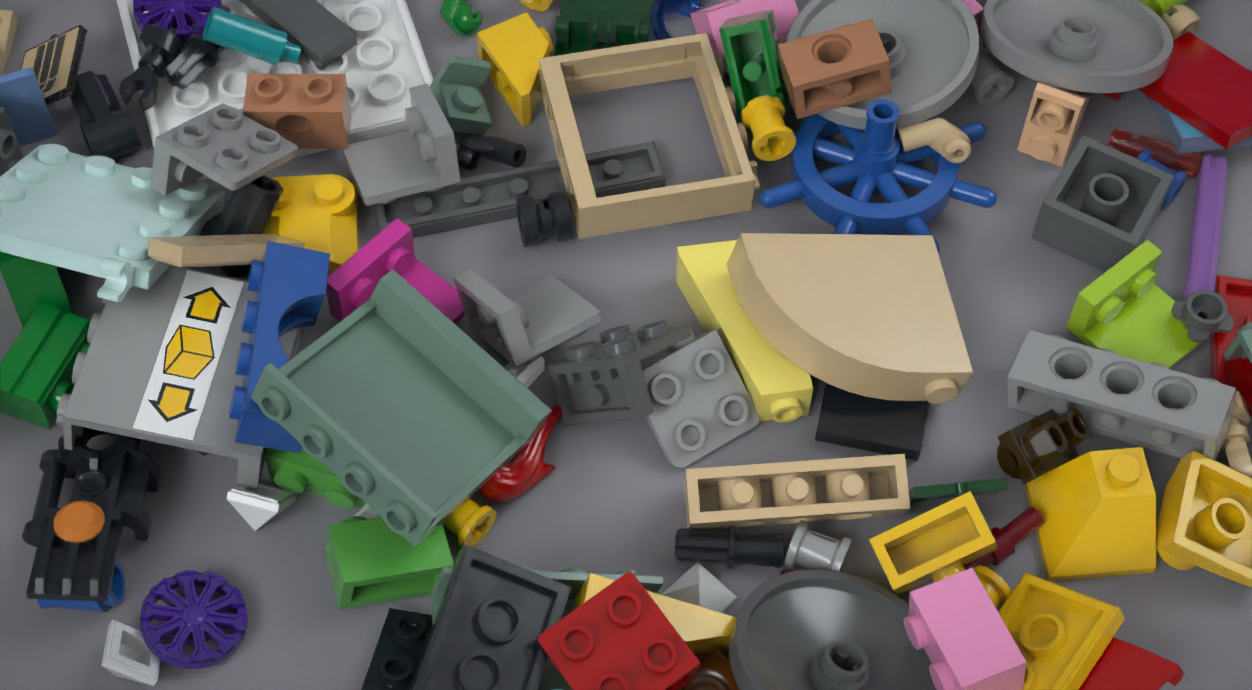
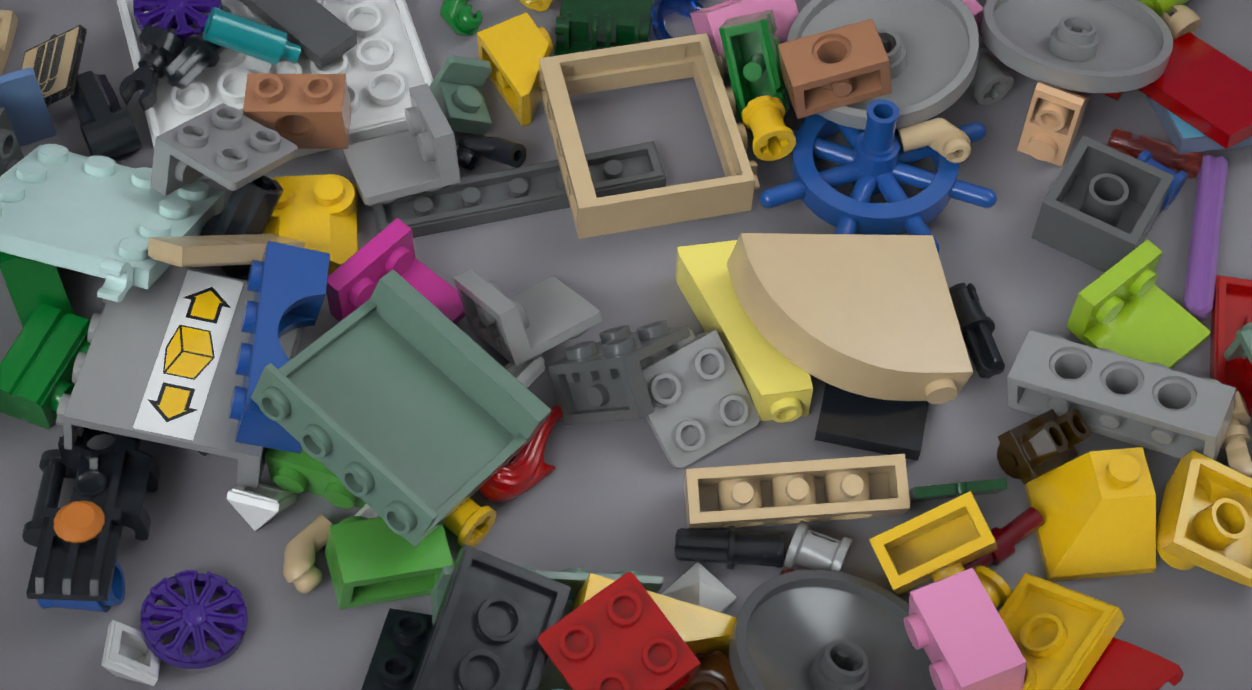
(301, 555): none -> tan arm
(544, 218): black wheel -> none
(976, 330): none -> black axle
(1208, 305): dark grey plate -> none

